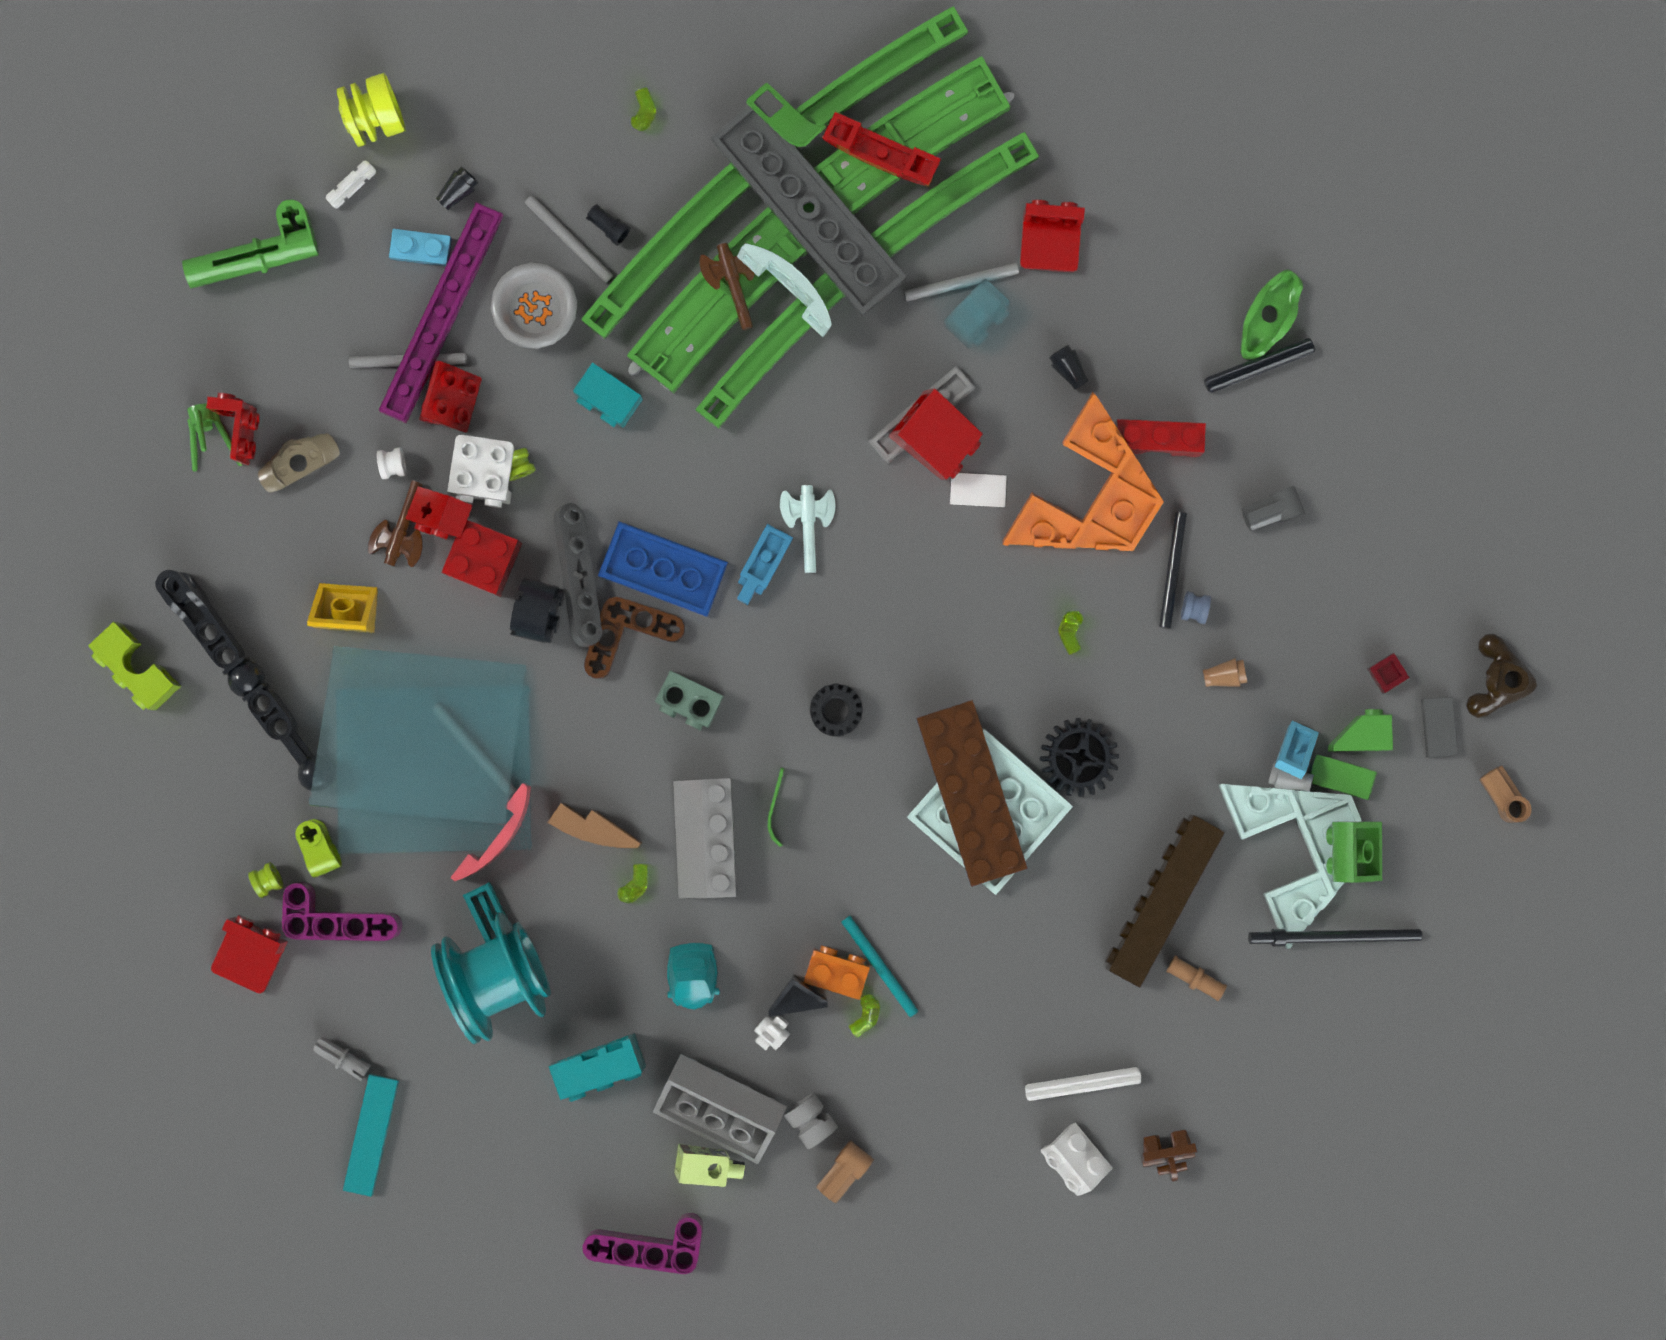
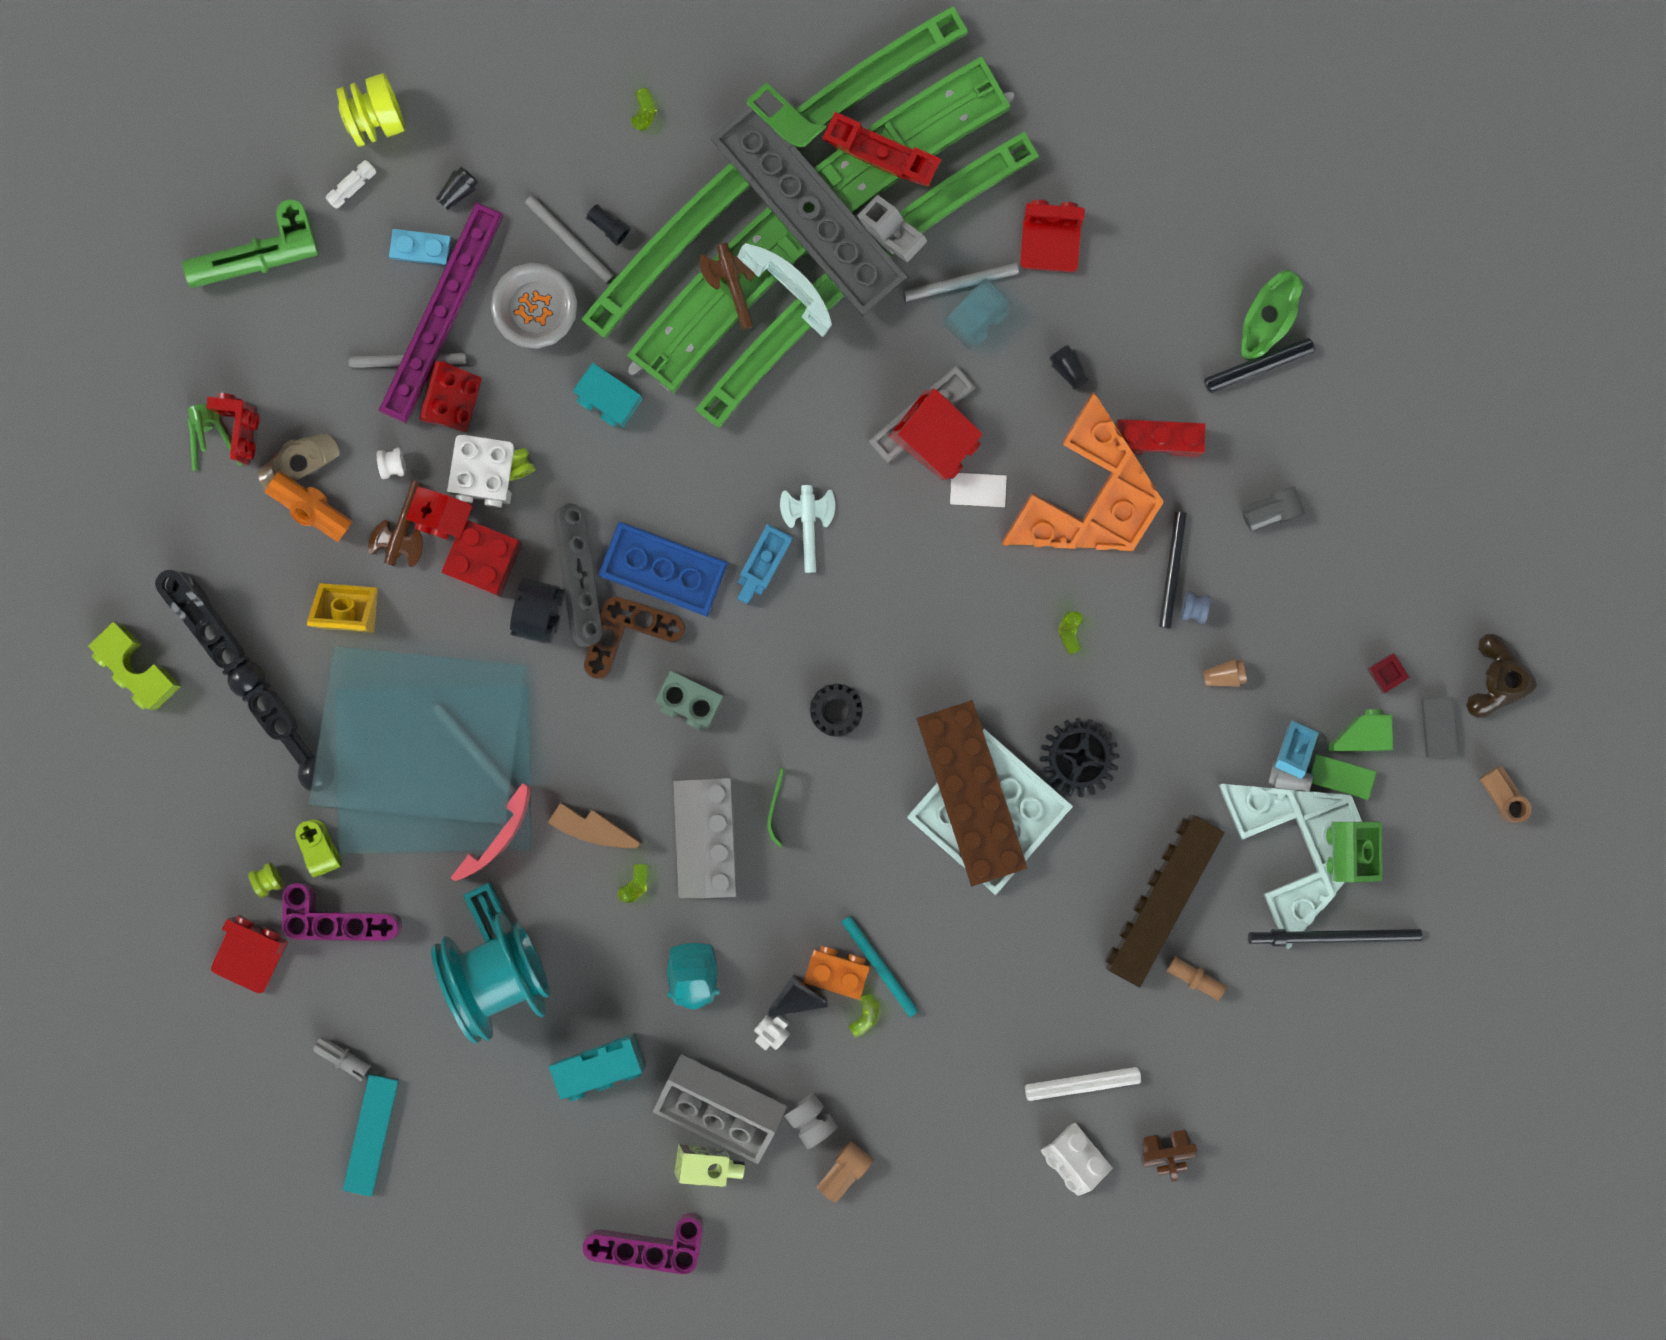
(308, 506): none -> orange piece
(890, 229): none -> light grey brick

